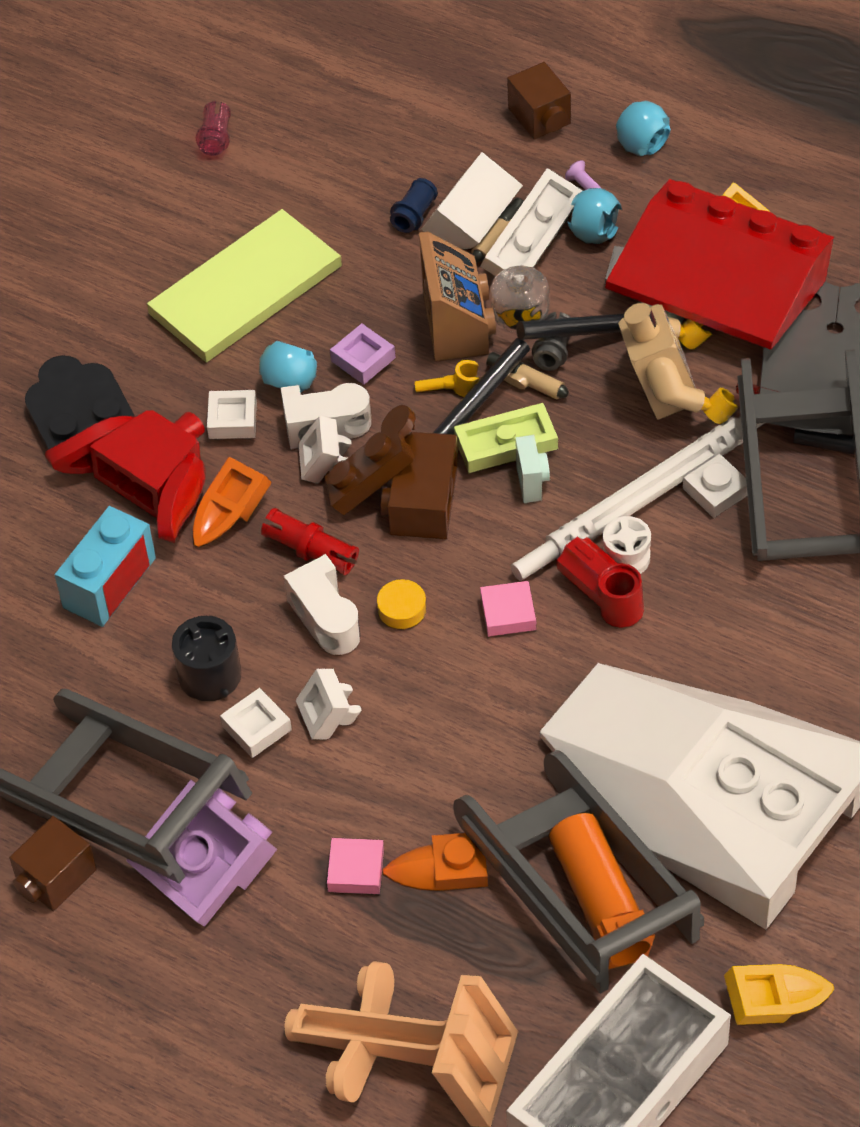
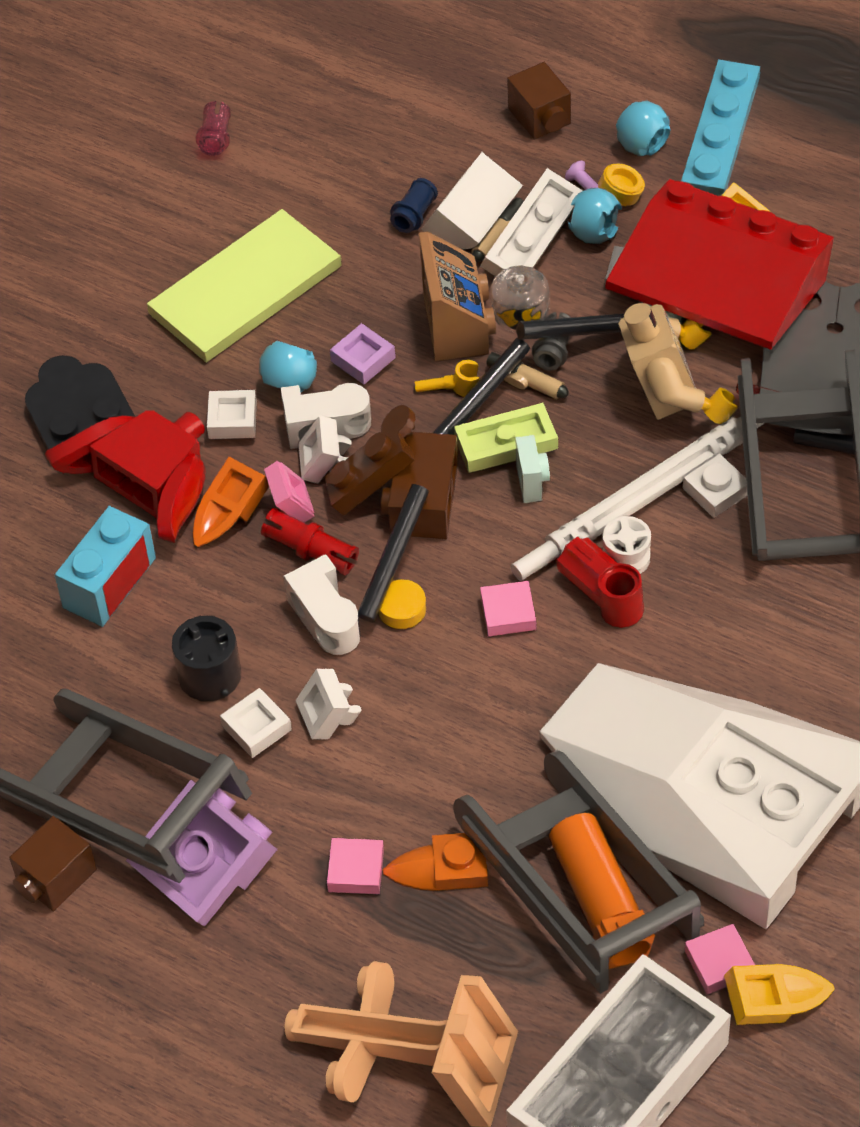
(289, 492): none -> bright pink tile
(392, 553): none -> black bar
(623, 183): none -> yellow tile
(715, 954): none -> bright pink tile
(721, 126): none -> medium azure plate

